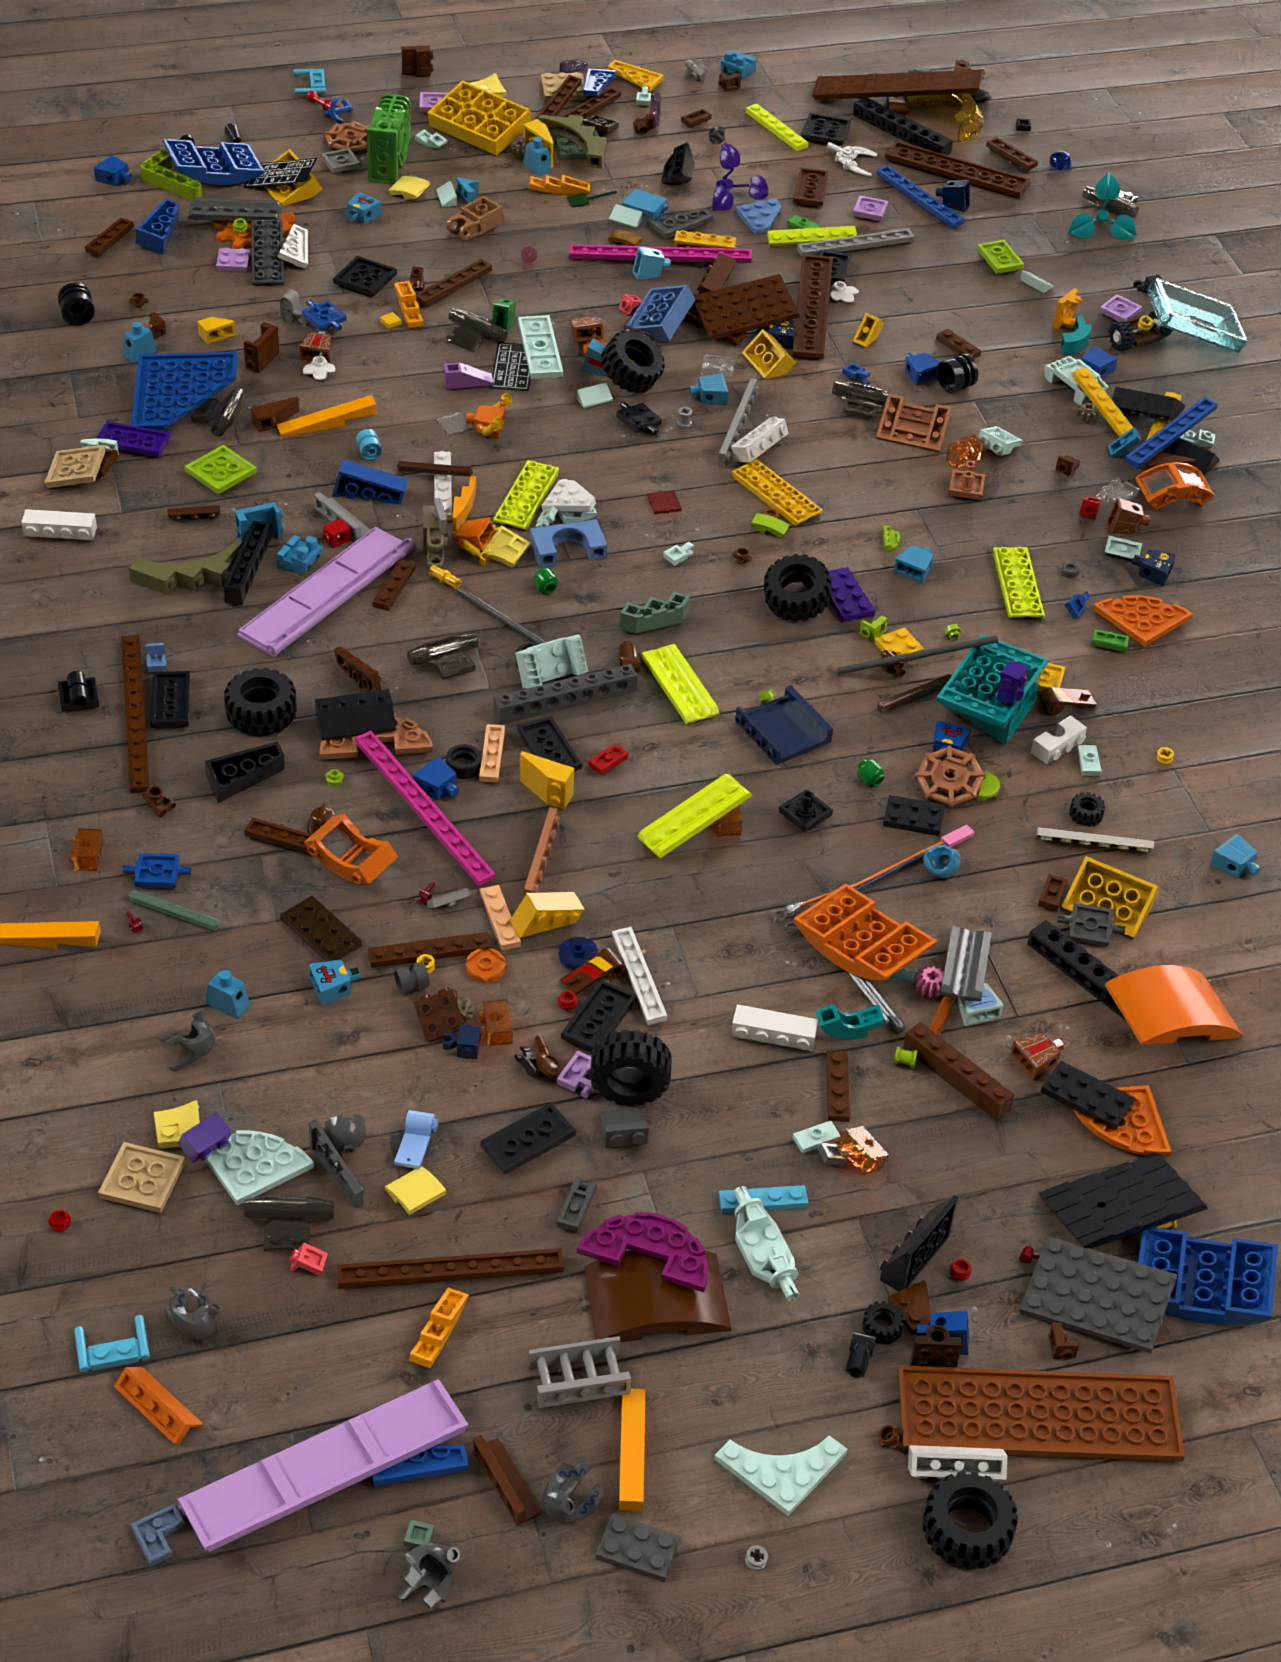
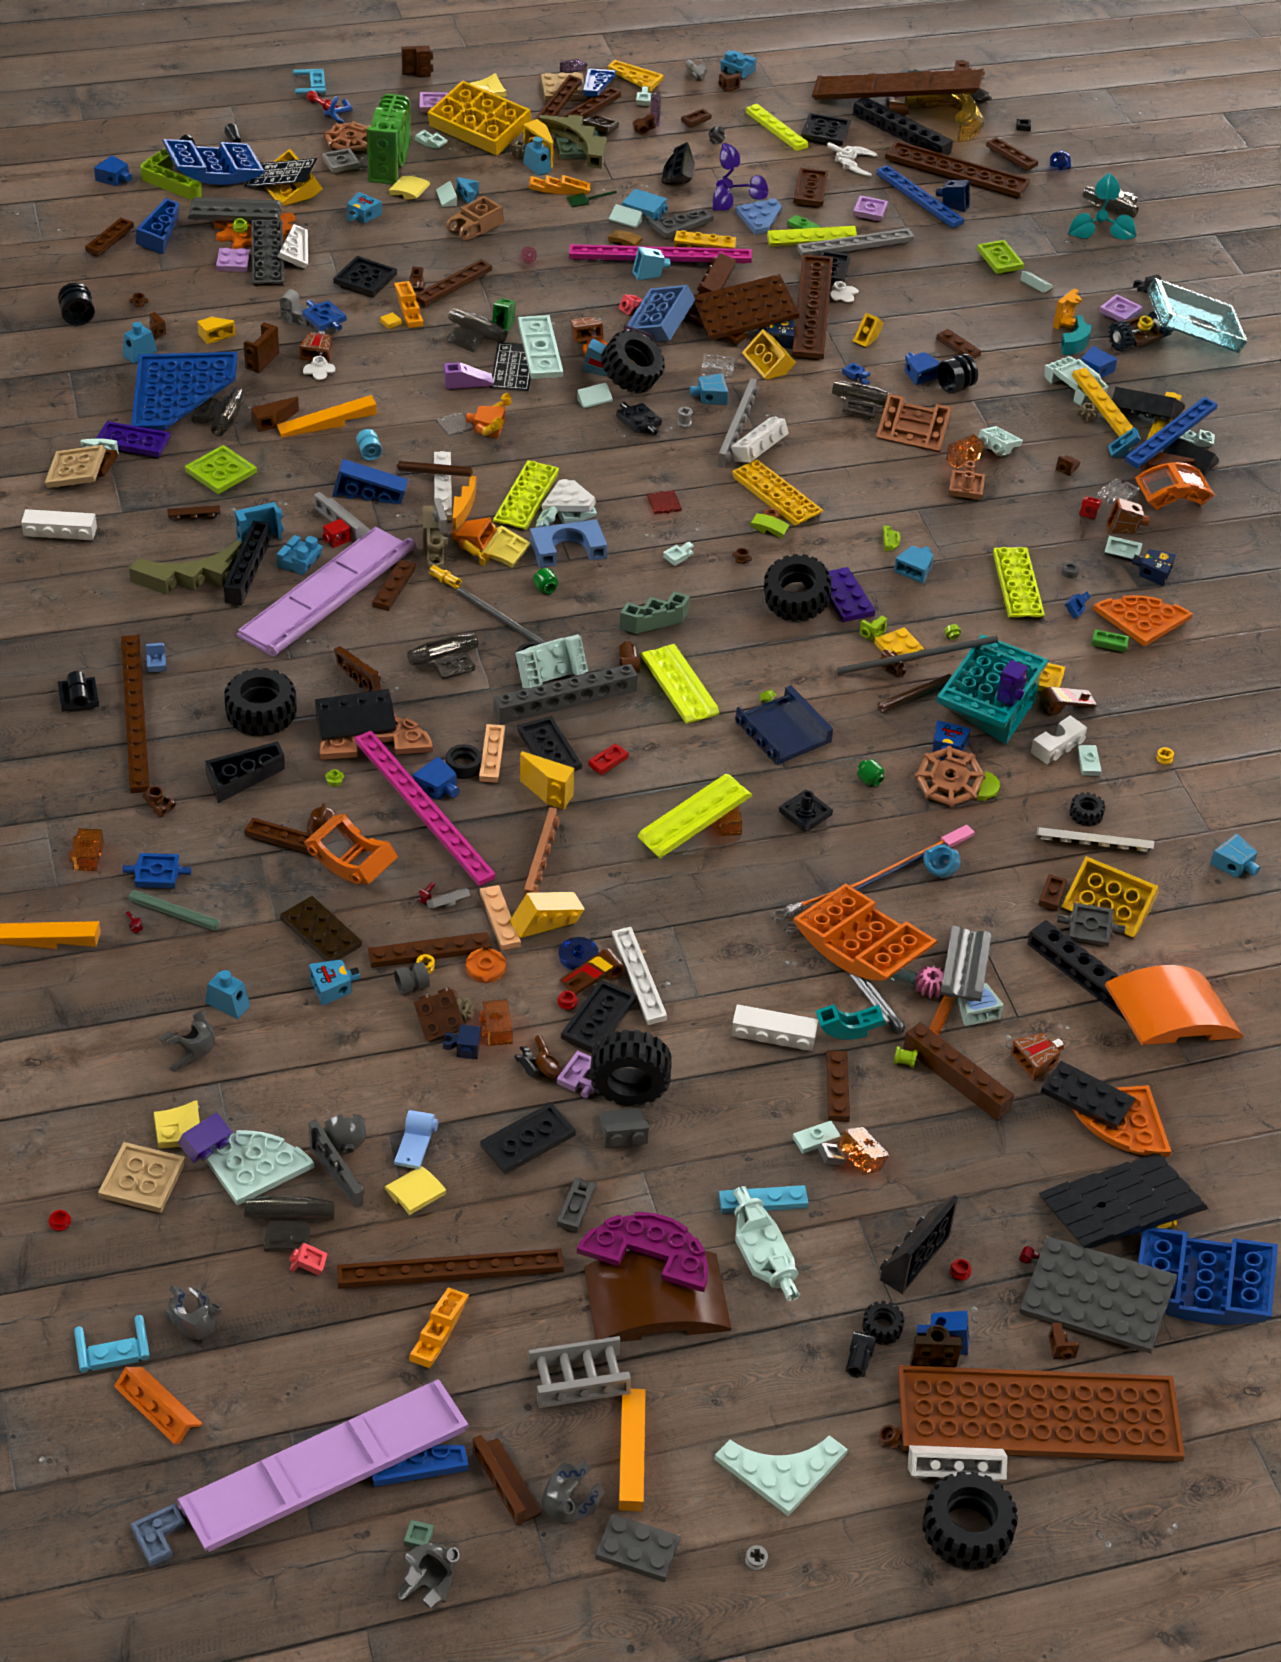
(170, 699): black plate -> none
(914, 815): black plate -> none
(914, 1305): reddish brown wing -> none

